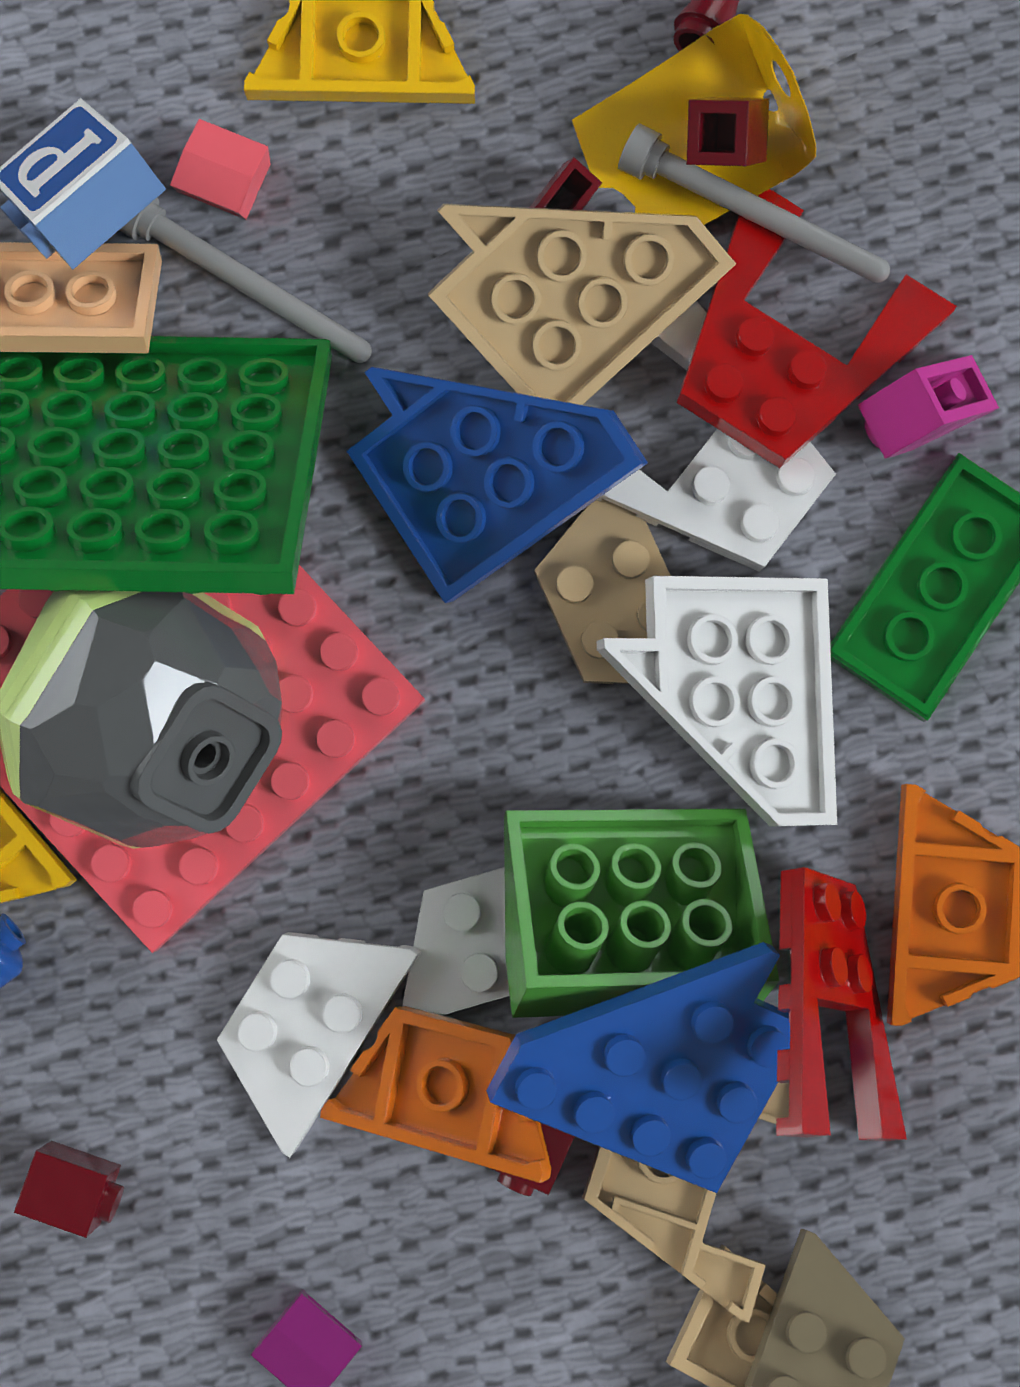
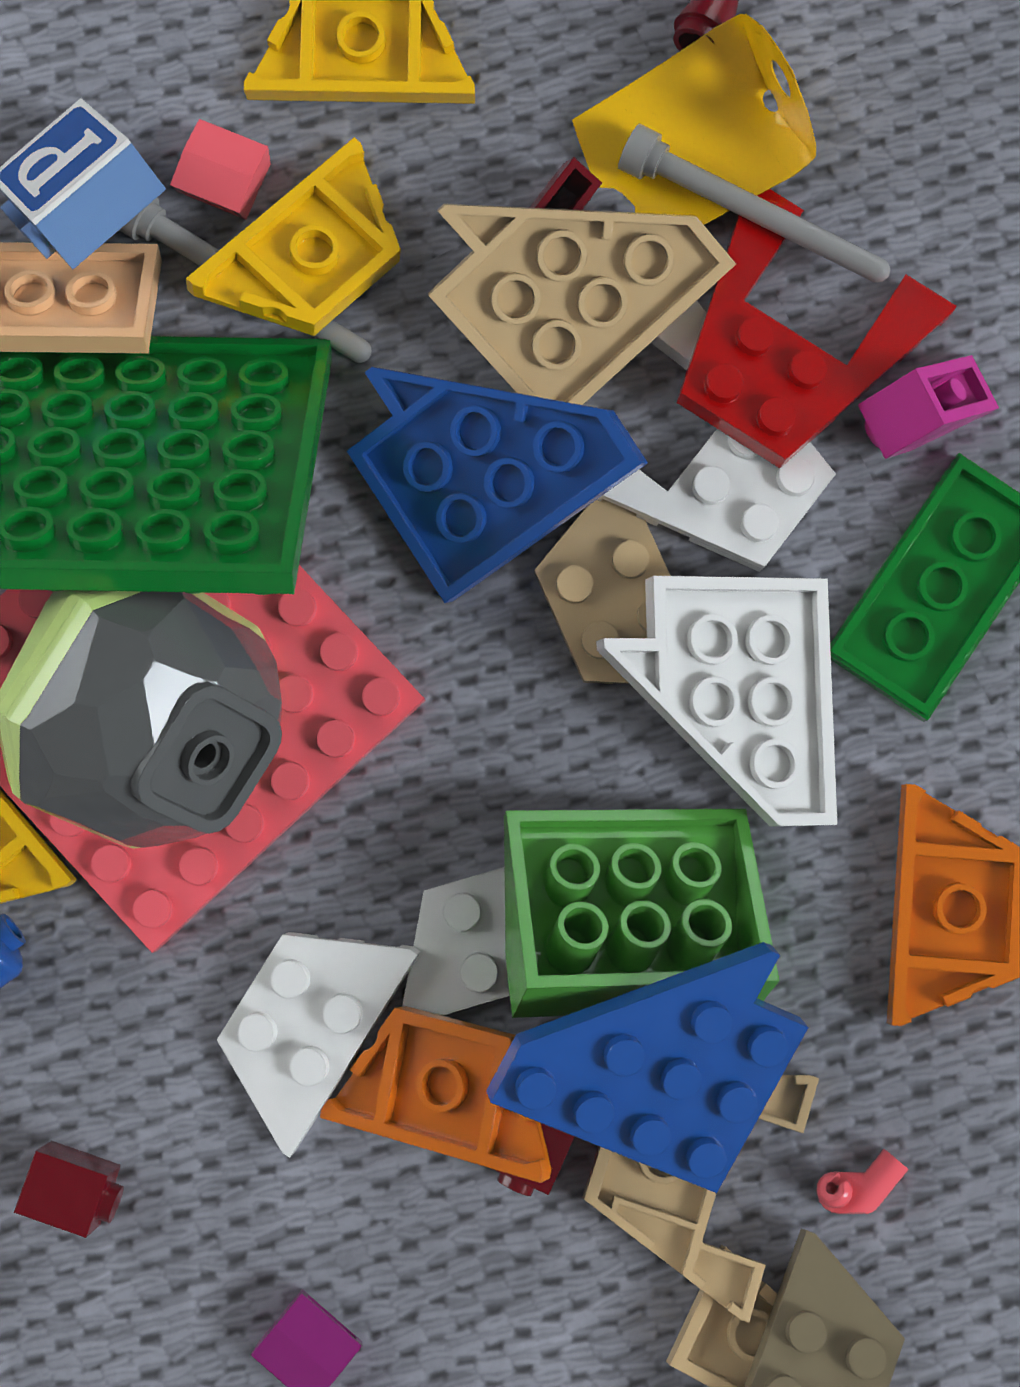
(307, 250): none -> yellow wing
(727, 131): dark red brick -> none
(833, 970): red wing -> none
(860, 1190): none -> coral arm

